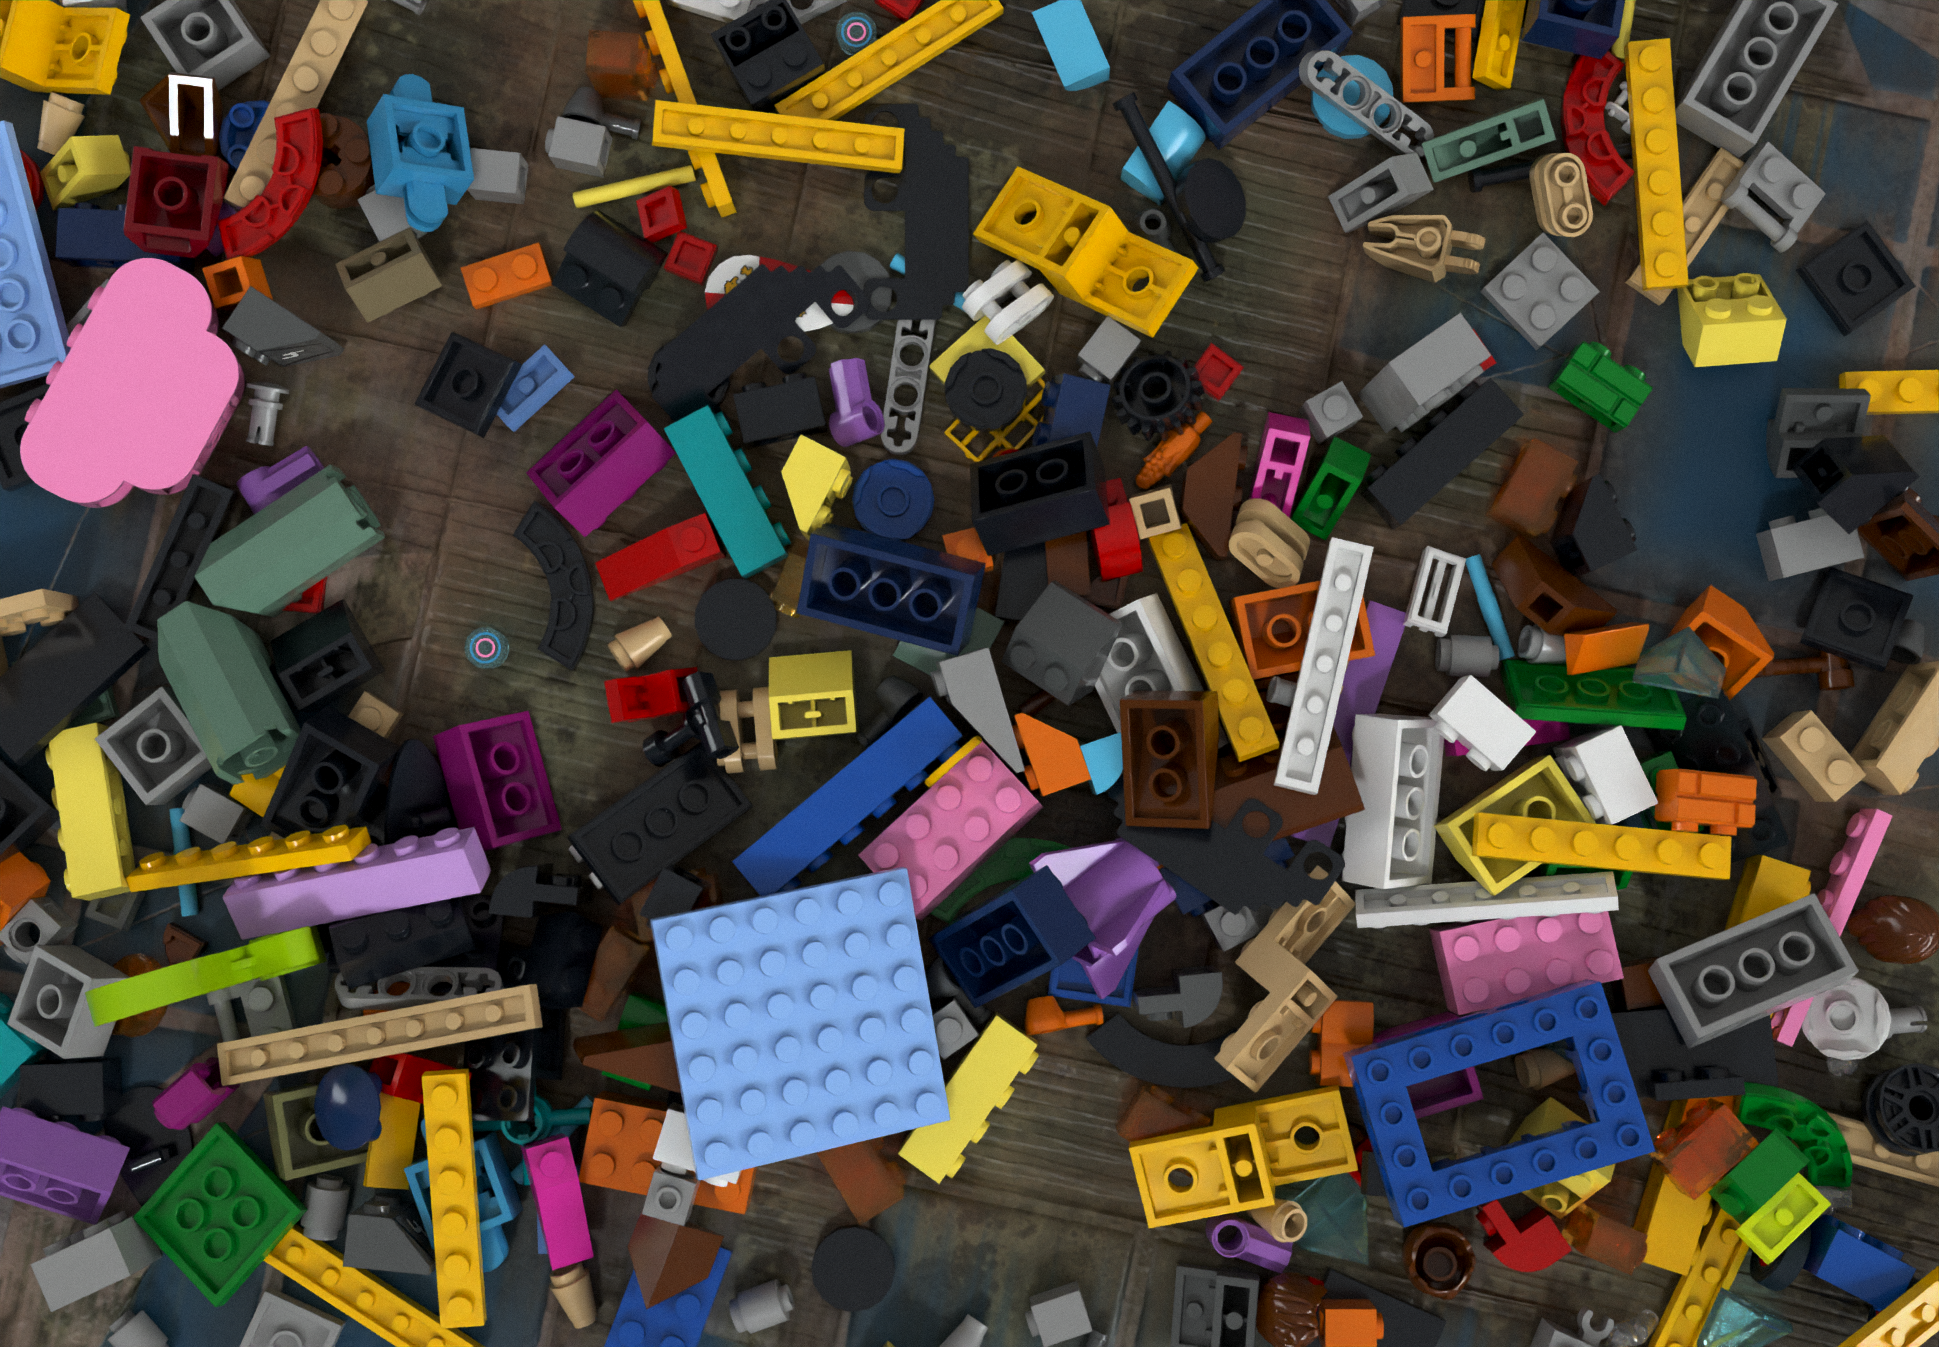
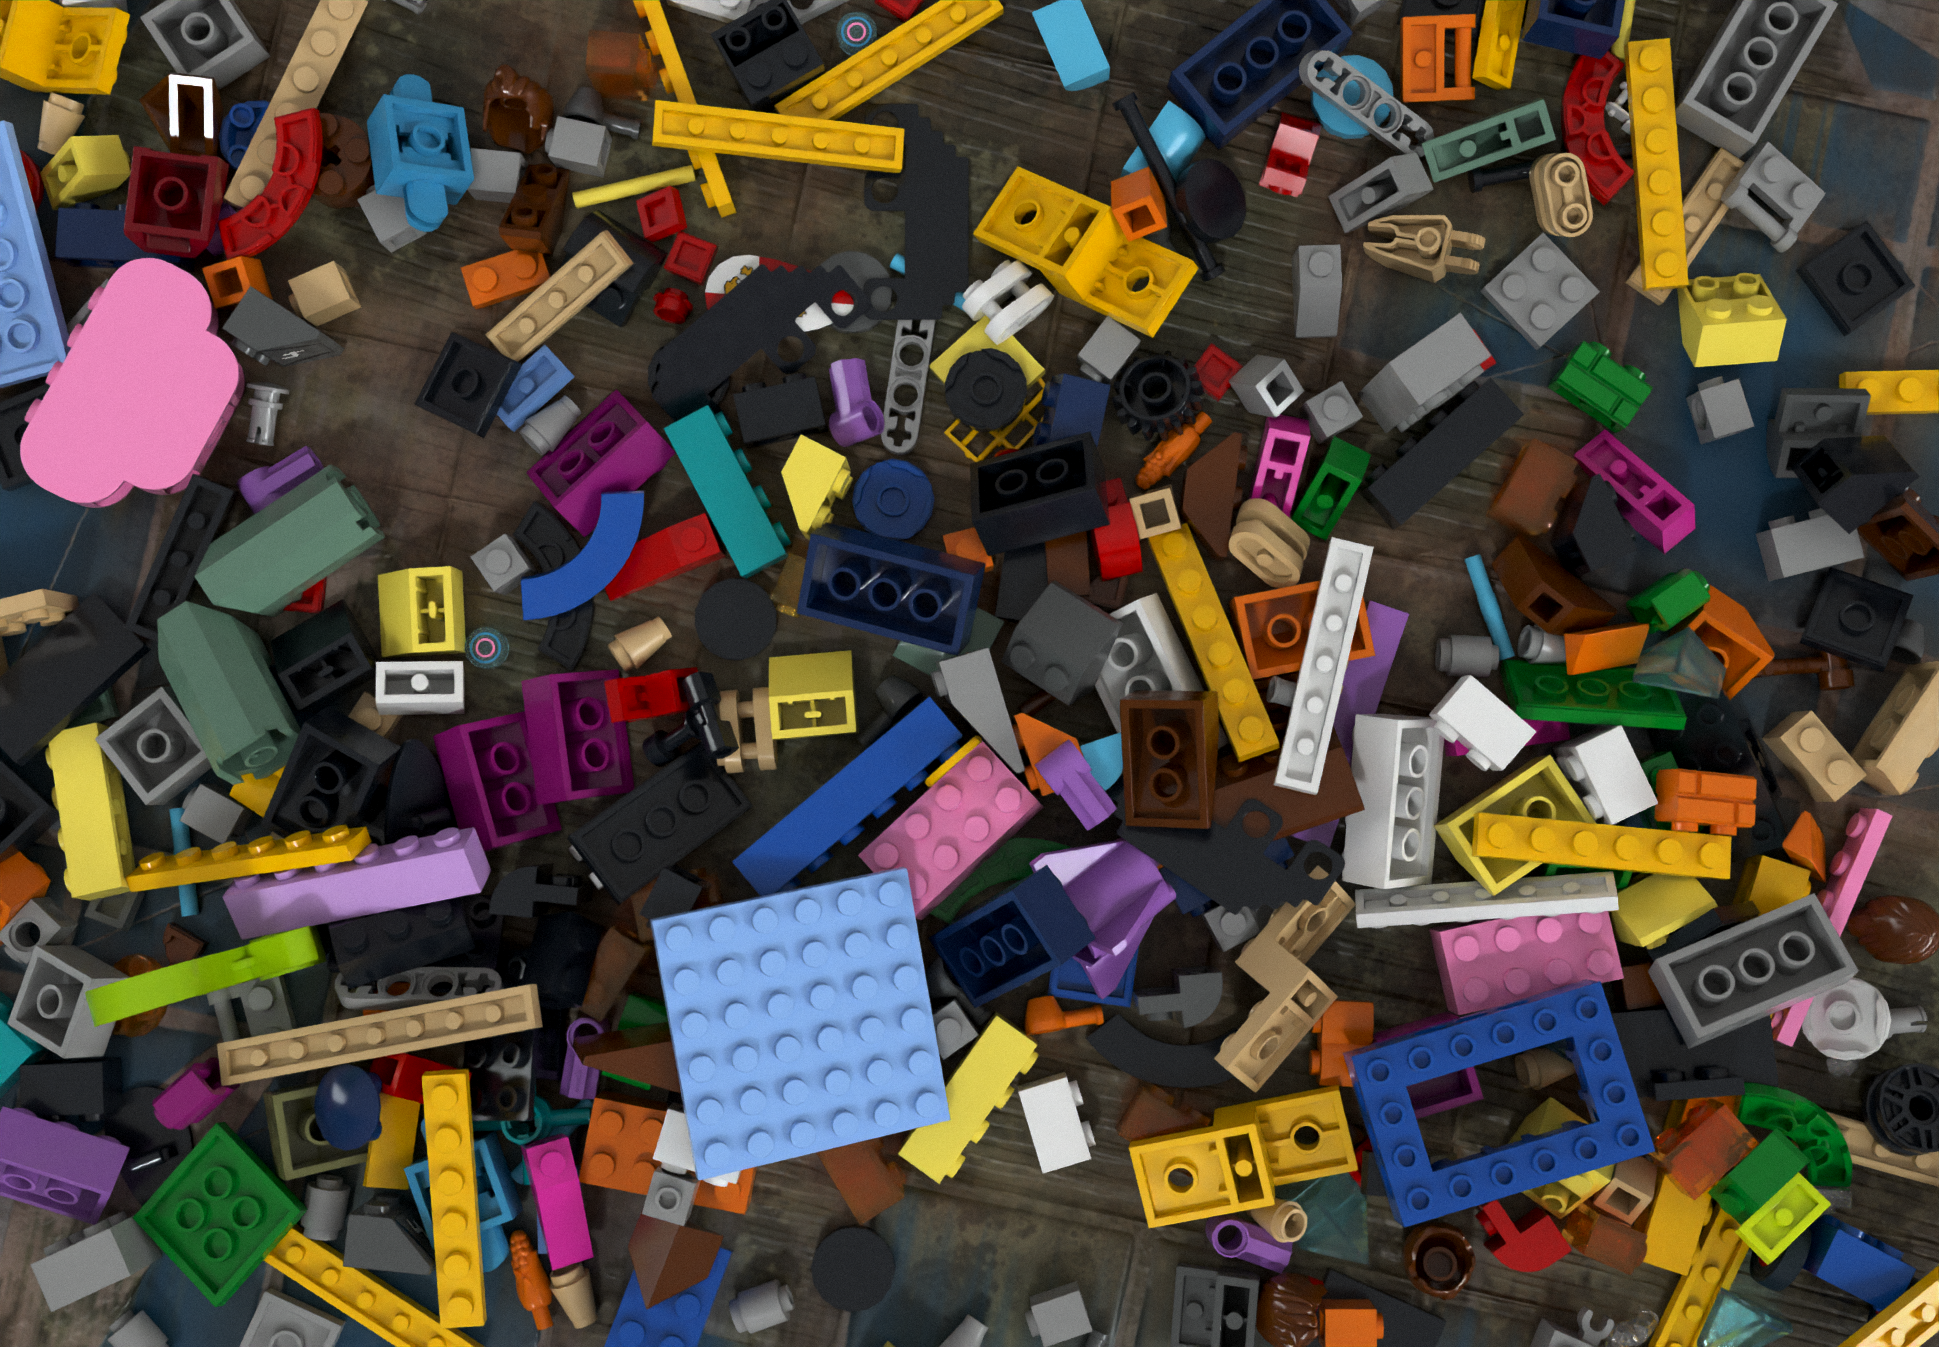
(323, 294): none -> tan brick
(388, 275): dark tan brick -> none
(420, 687): none -> white brick
(422, 612): none -> light yellow slope
(503, 564): none -> light grey brick
(516, 111): none -> reddish brown hair
(531, 1279): none -> orange piece
(536, 210): none -> reddish brown slope
(550, 425): none -> light grey cone
(560, 297): none -> tan tile
(572, 738): none -> magenta slope
(577, 1079): none -> medium lavender piece
(593, 566): none -> blue tile
(672, 305): none -> red plate
(1055, 1122): none -> white brick
(1071, 778): none -> medium lavender piece
(1138, 204): none -> orange brick
(1266, 386): none -> light grey brick
(1290, 155): none -> brick
(1316, 290): none -> light grey slope
(1425, 622): white tile -> none
(1629, 1189): none -> tan brick
(1642, 494): none -> dark pink slope
(1657, 906): none -> light yellow slope
(1669, 599): none -> green brick
(1707, 925): none -> black tile
(1719, 409): none -> light grey brick
(1807, 846): none -> orange slope

